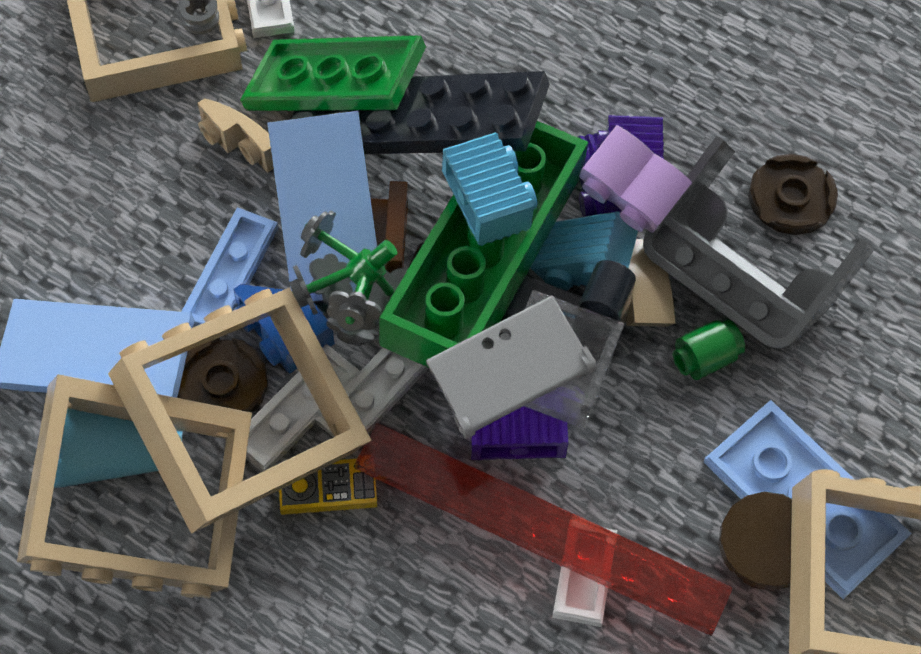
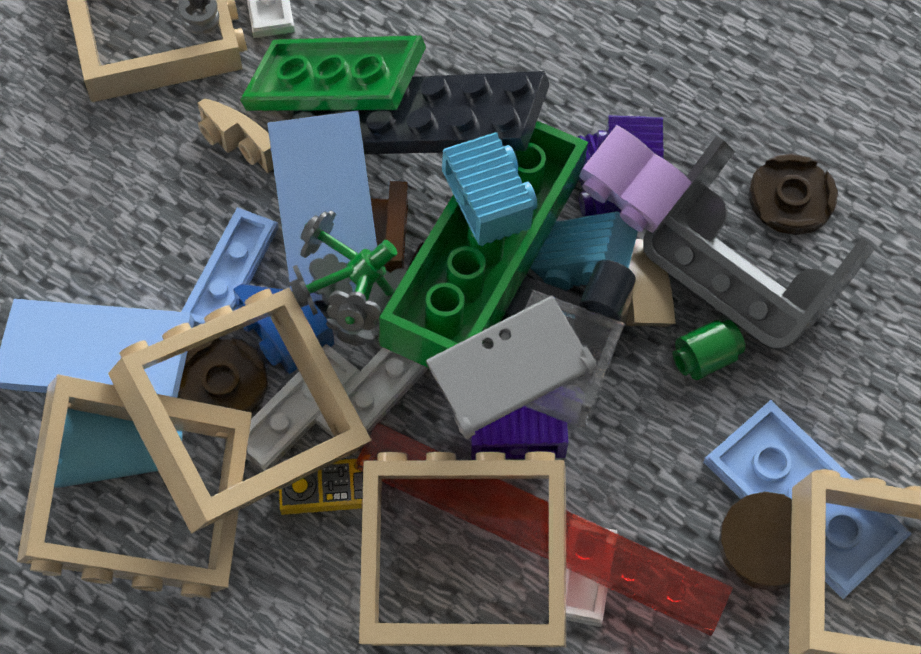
(445, 466): none -> tan window

